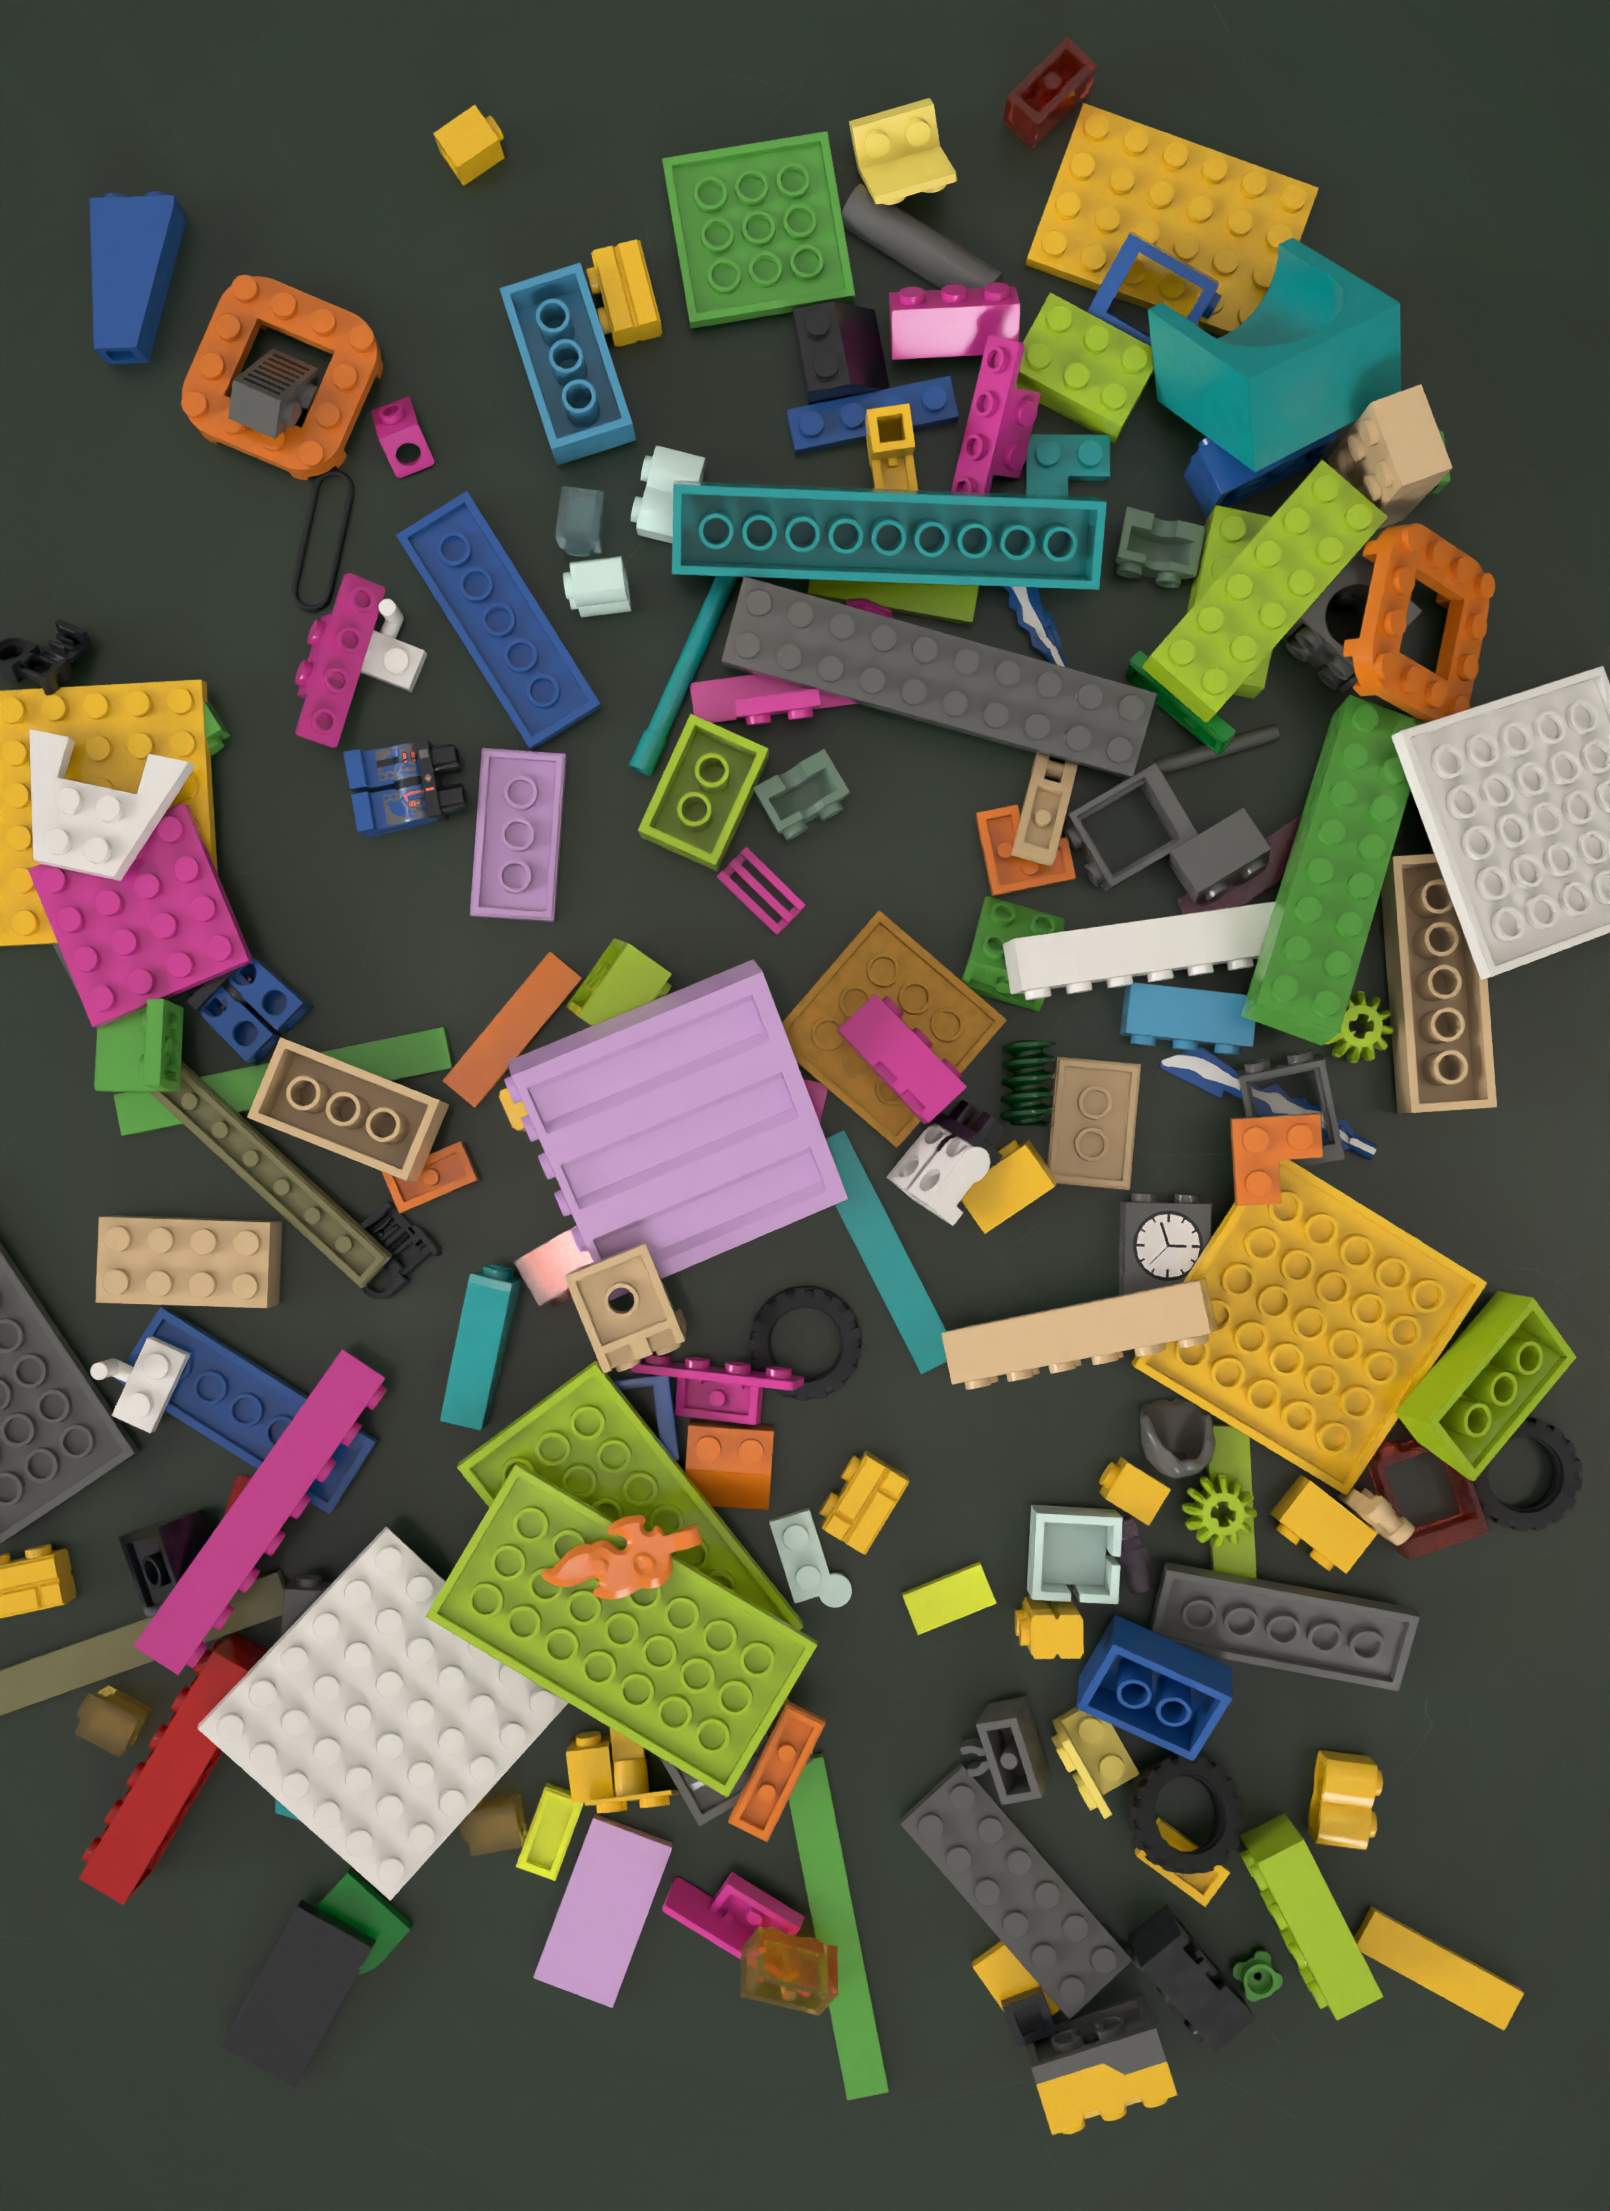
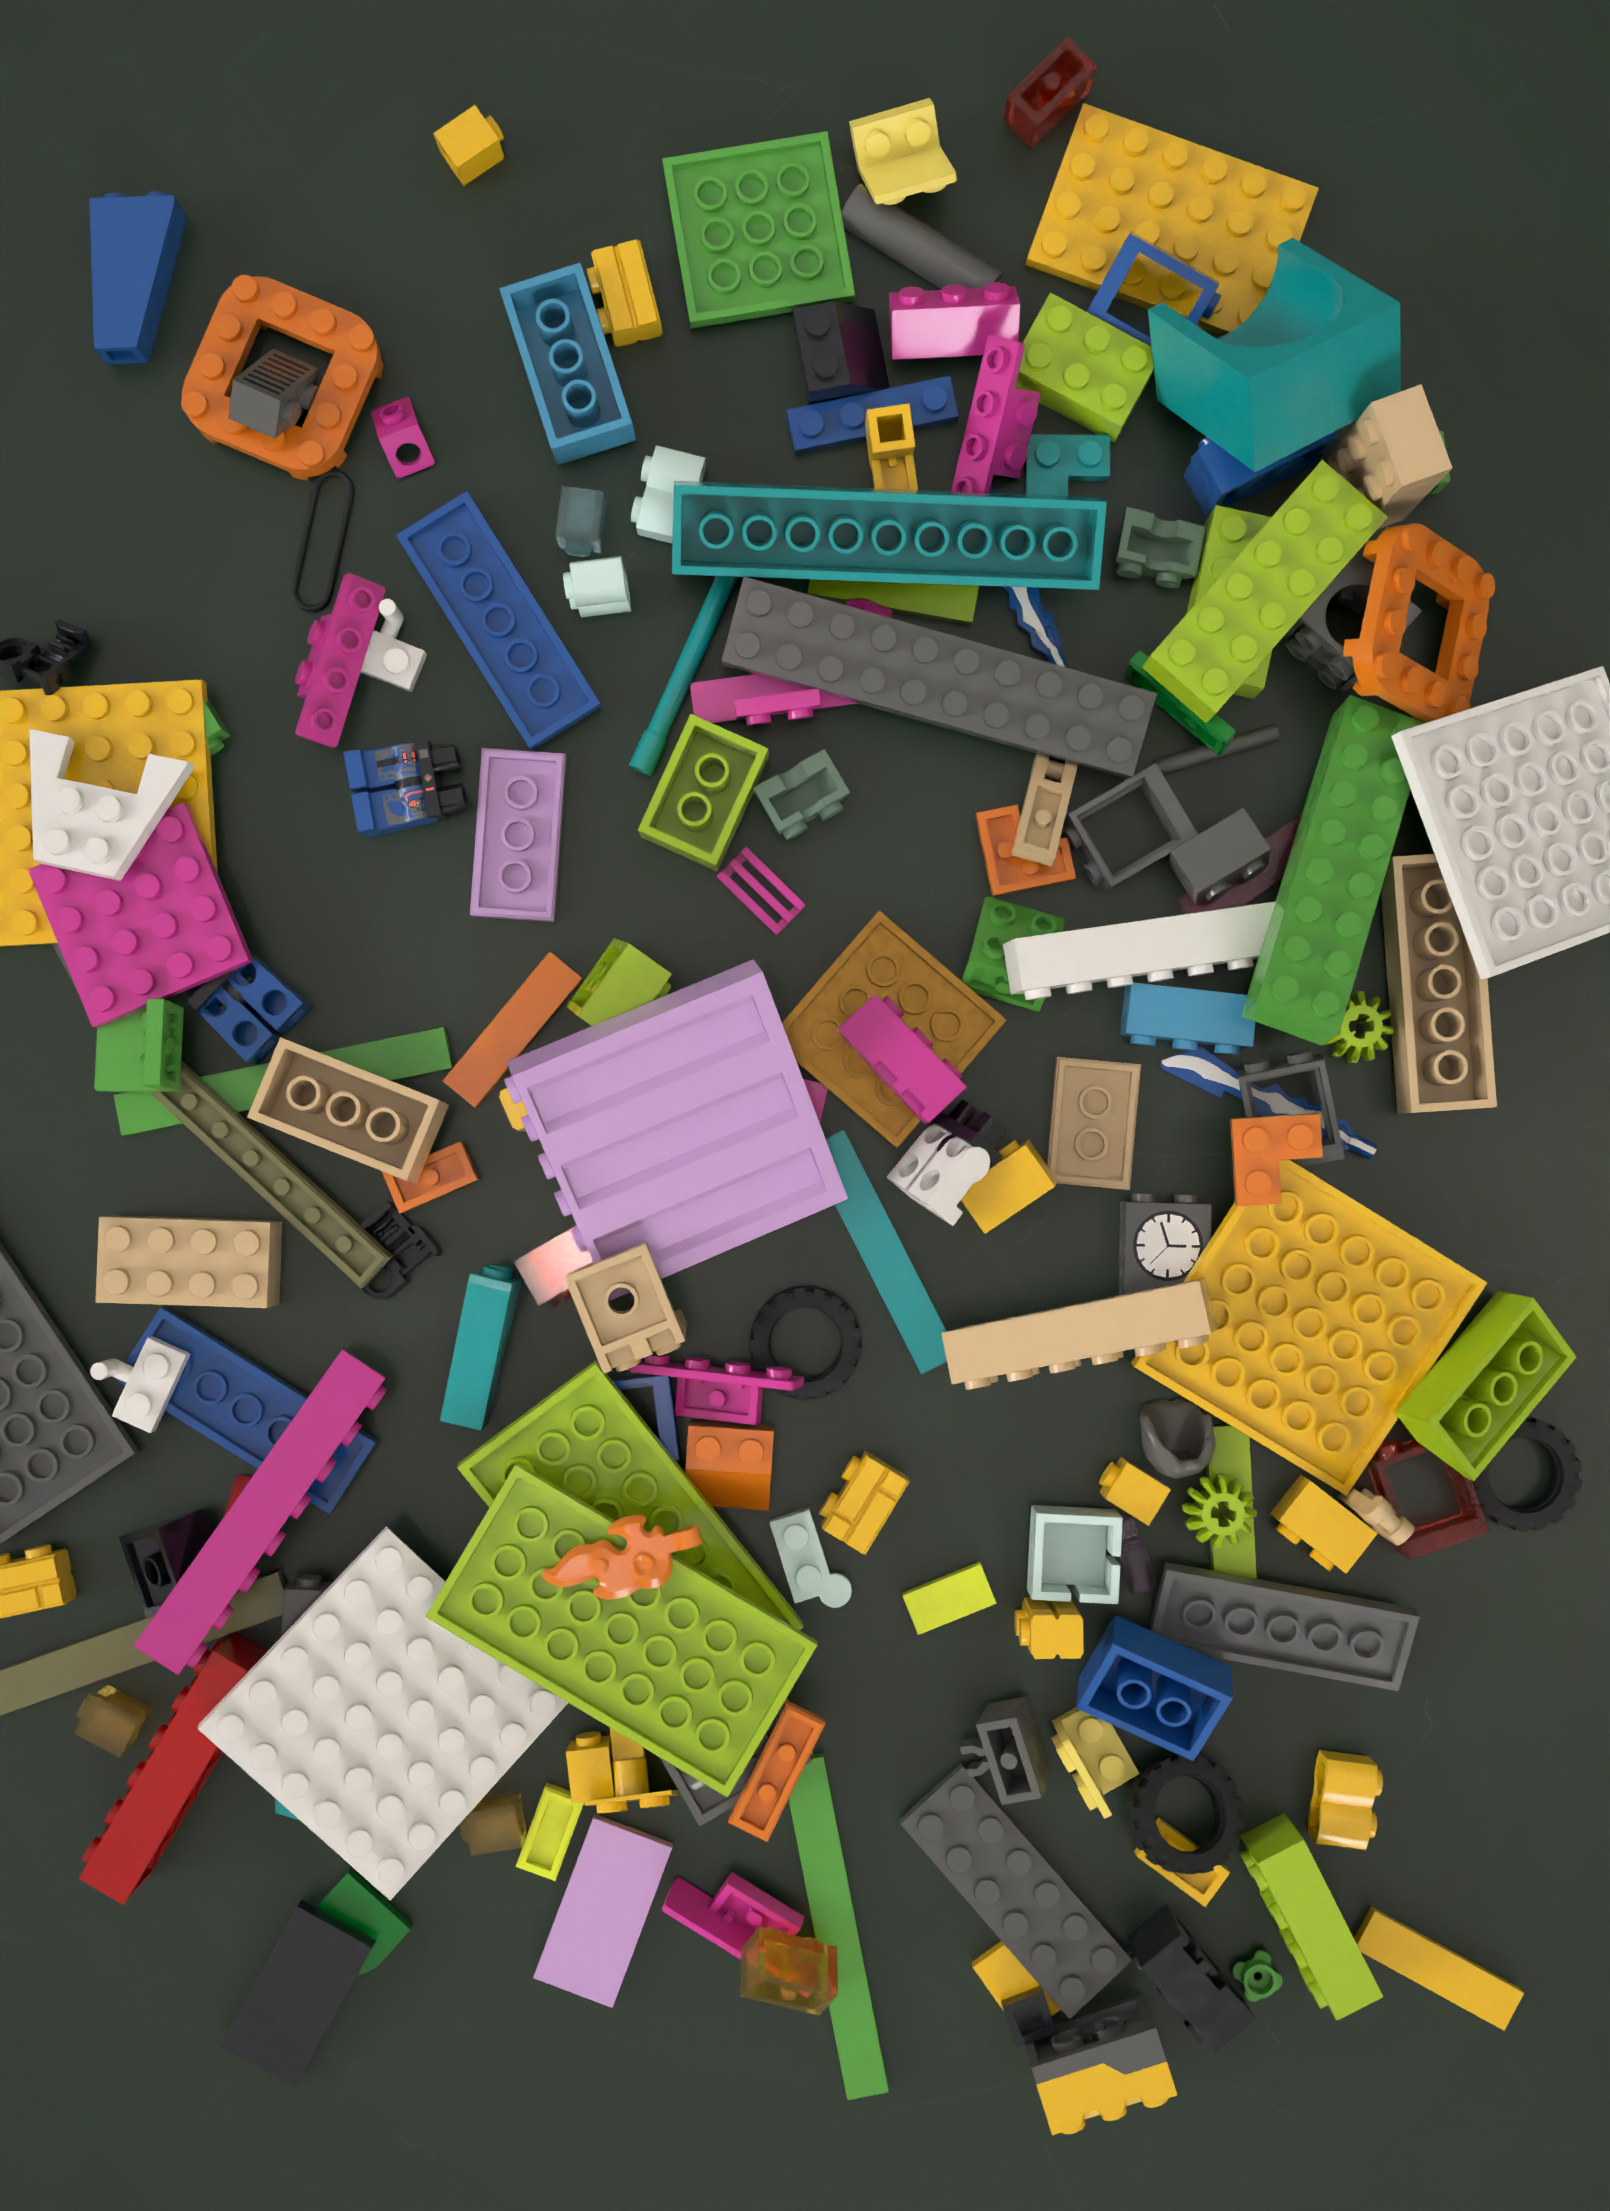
(1027, 1083): dark green piece -> none

